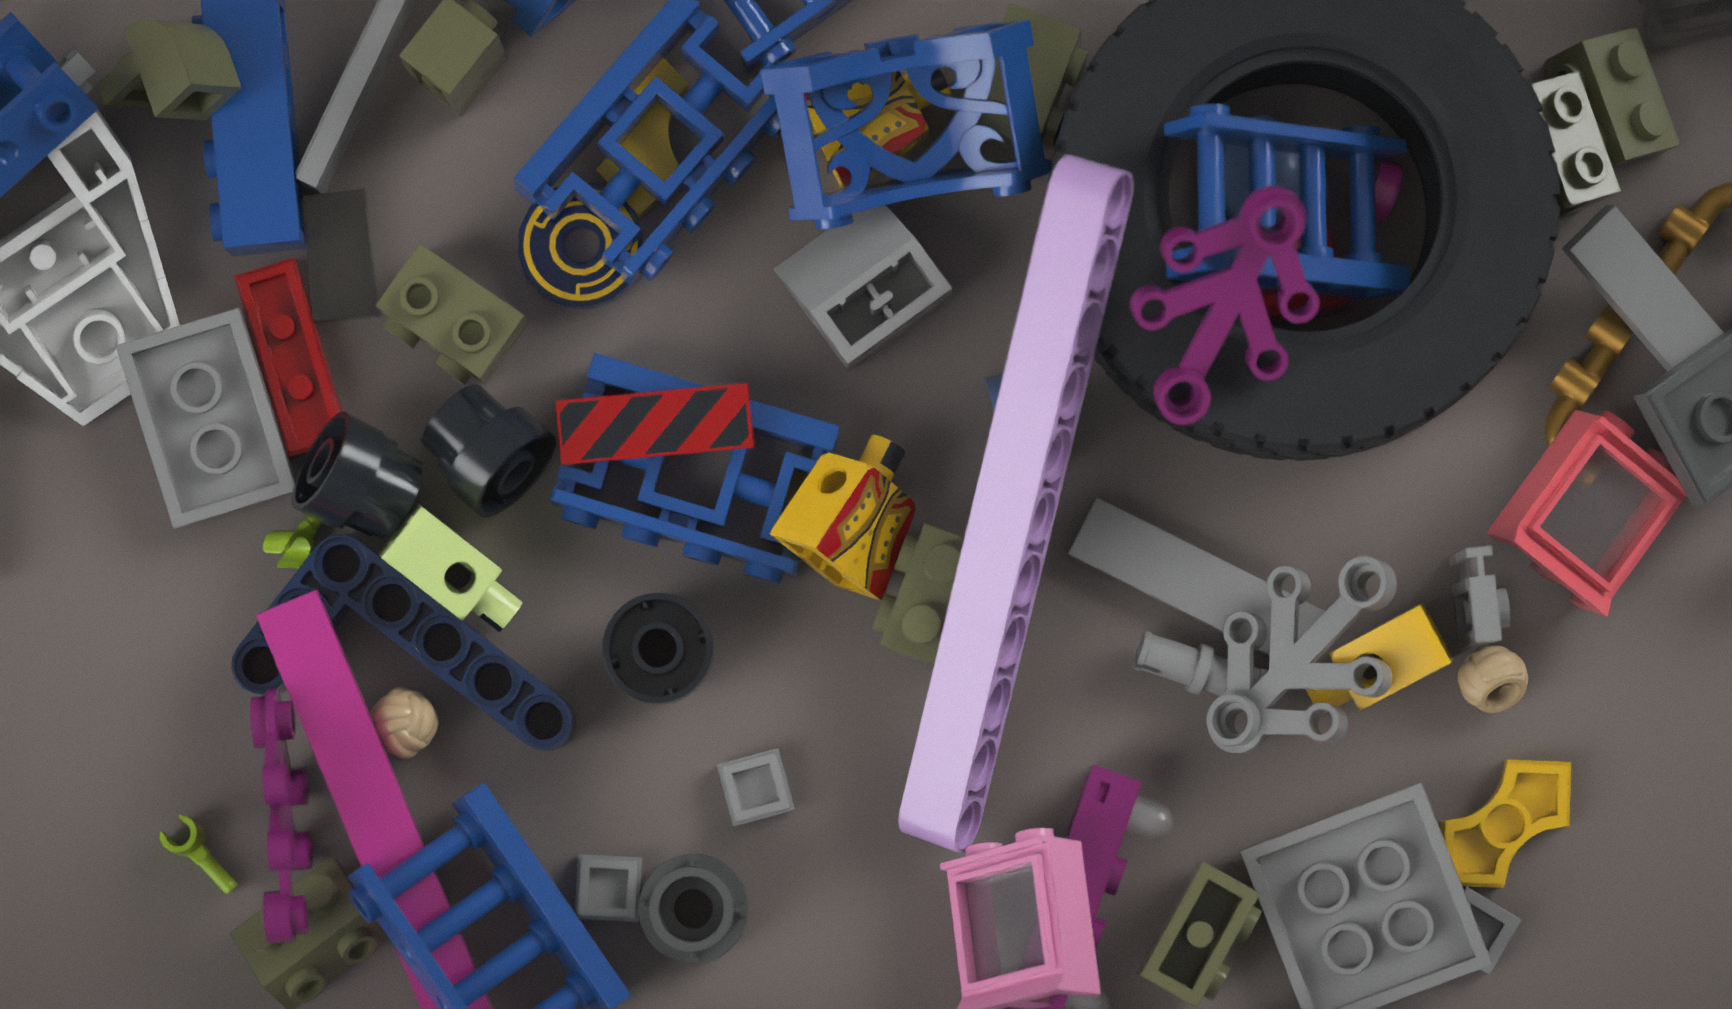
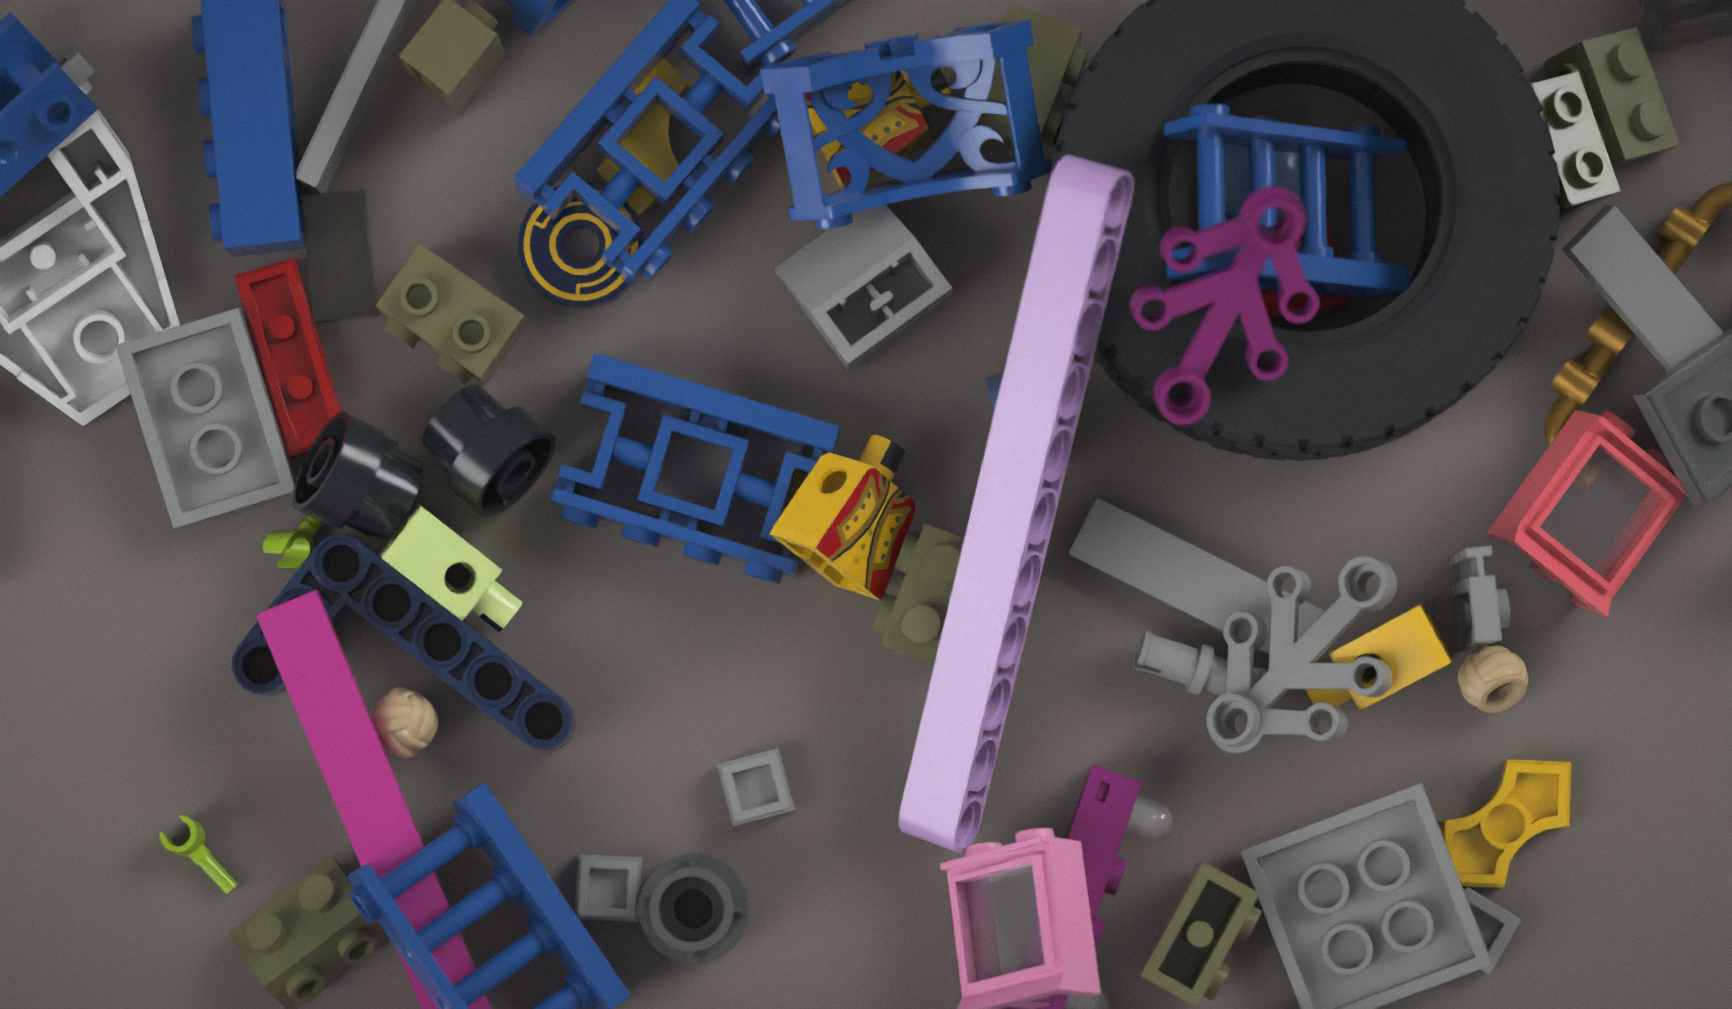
(172, 70): olive brick -> none
(283, 786): magenta plant -> none
(637, 620): black piece -> none
(655, 423): tile -> none
(1387, 185): dark pink tile -> none

